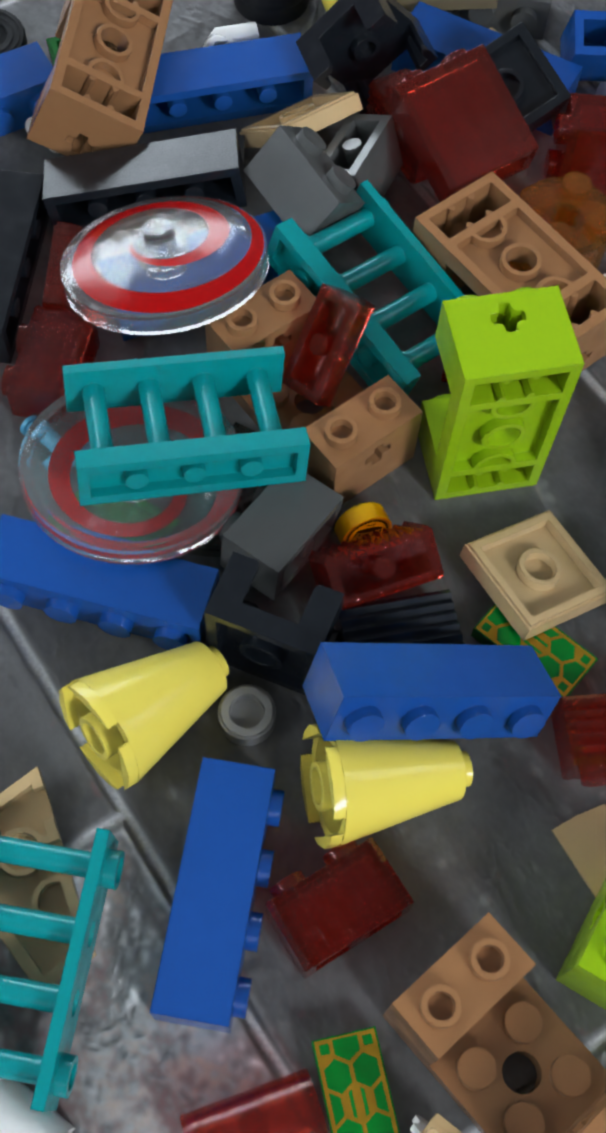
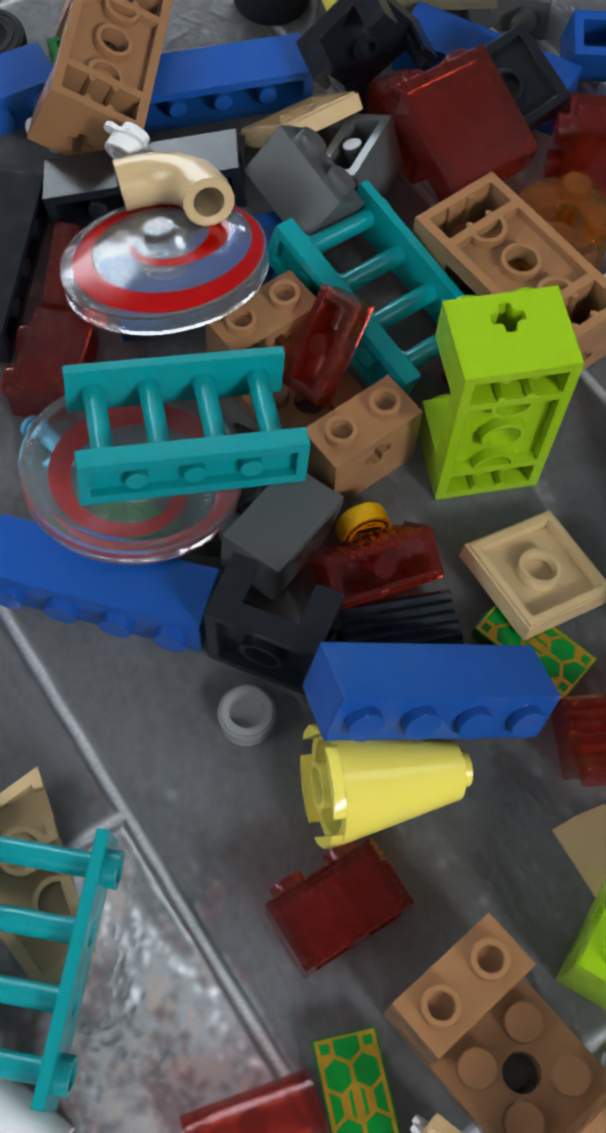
(126, 140): none -> white plate
(142, 708): light yellow cone -> none
(175, 180): none -> tan cylinder
(215, 897): blue brick -> none
(232, 34): white arm -> none

